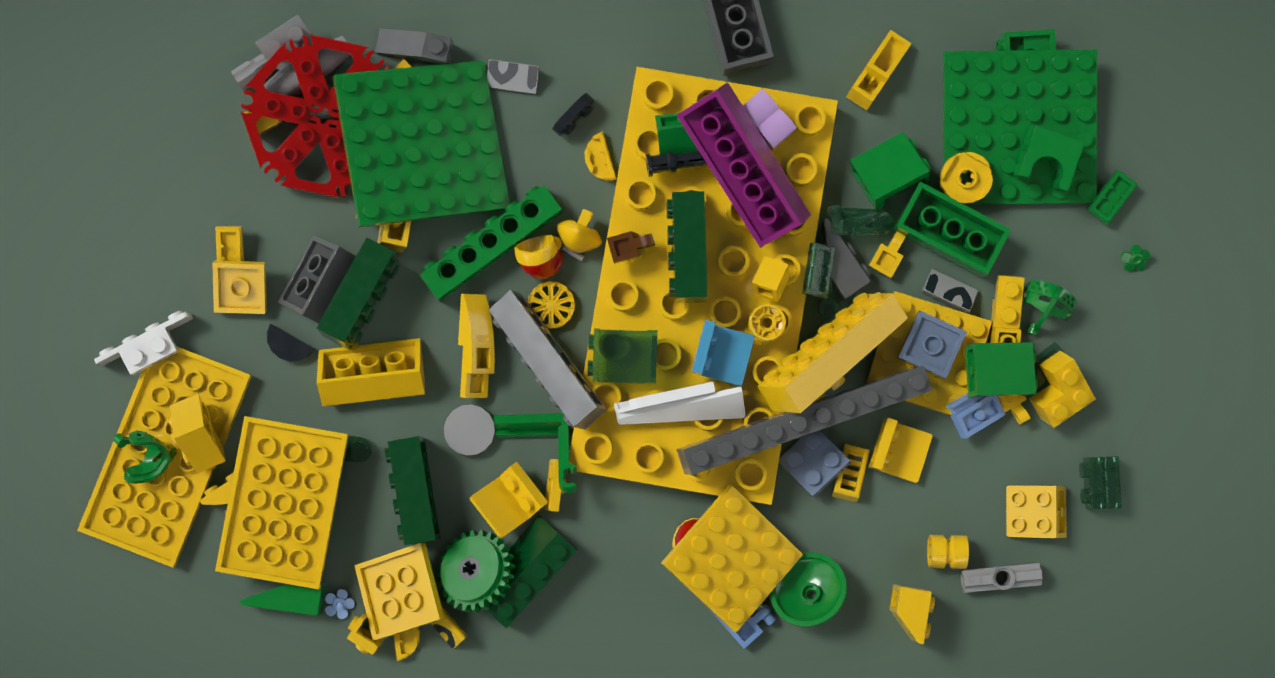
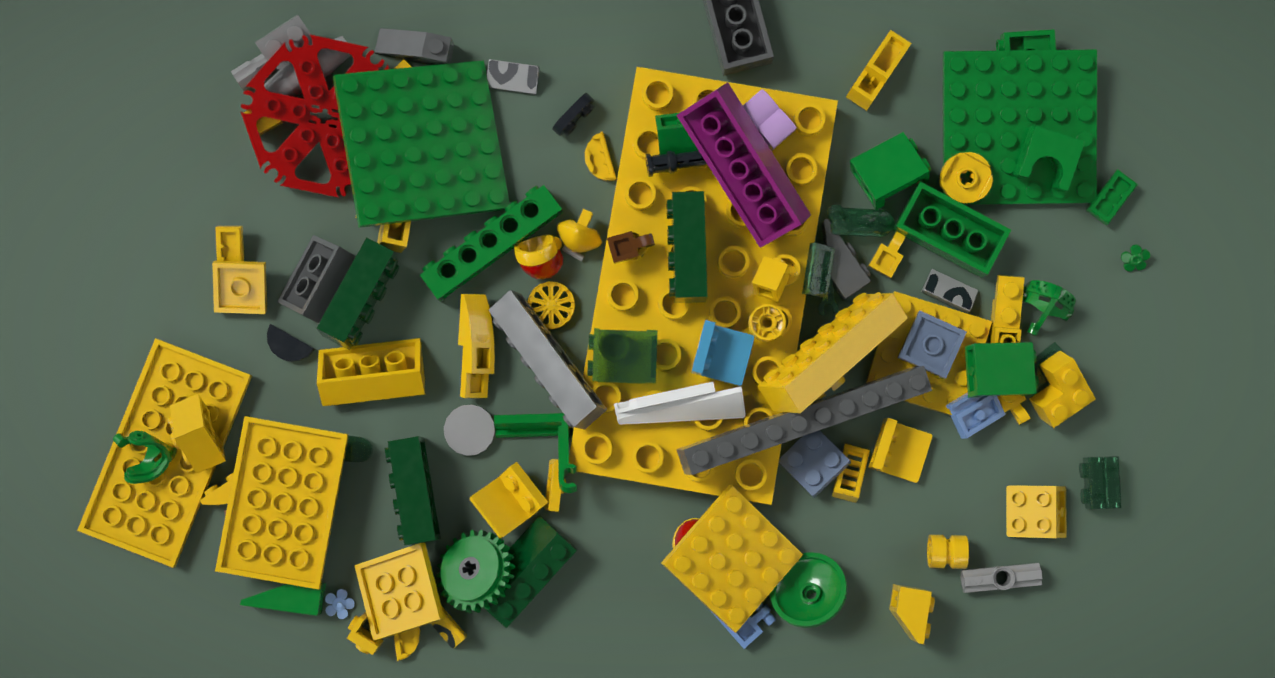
(148, 348): white bracket -> none

